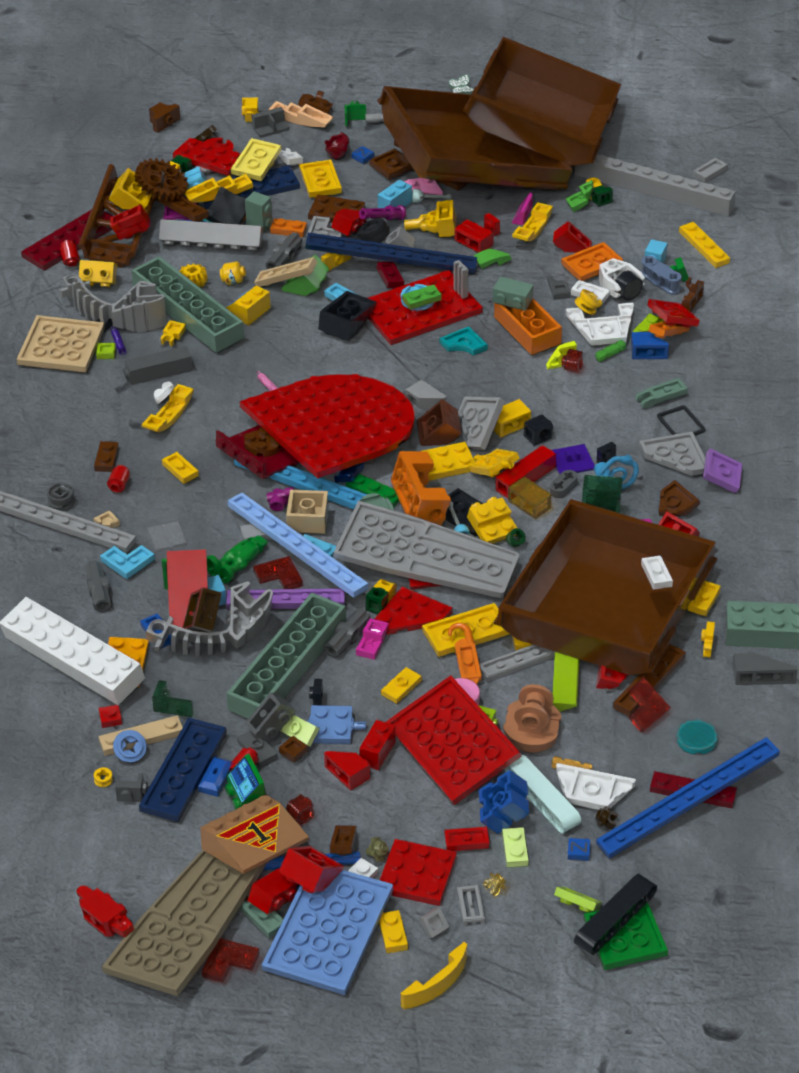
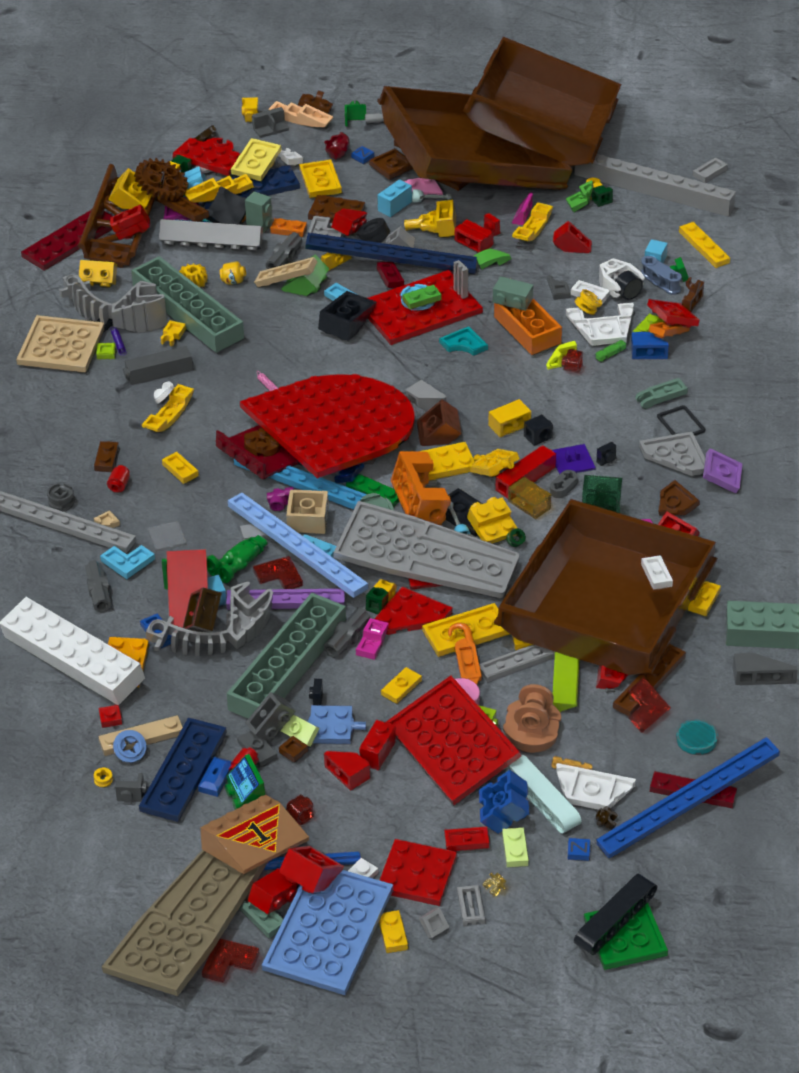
(69, 253): red brick -> none
(103, 912): red hinge -> none
(163, 115): reddish brown brick -> none
(165, 704): clear green bracket -> none
(250, 304): yellow slope -> none
(343, 839): reddish brown plate -> none
(377, 849): olive plant -> none
(388, 213): magenta pin -> none
(420, 994): yellow slope -> none
(461, 85): sand green animal -> none
(479, 419): light grey plate -> none
(570, 896): lime plate -> none
(586, 263): orange plate -> none
(602, 469): dark azure piece -> none
(707, 636): yellow plate -> none

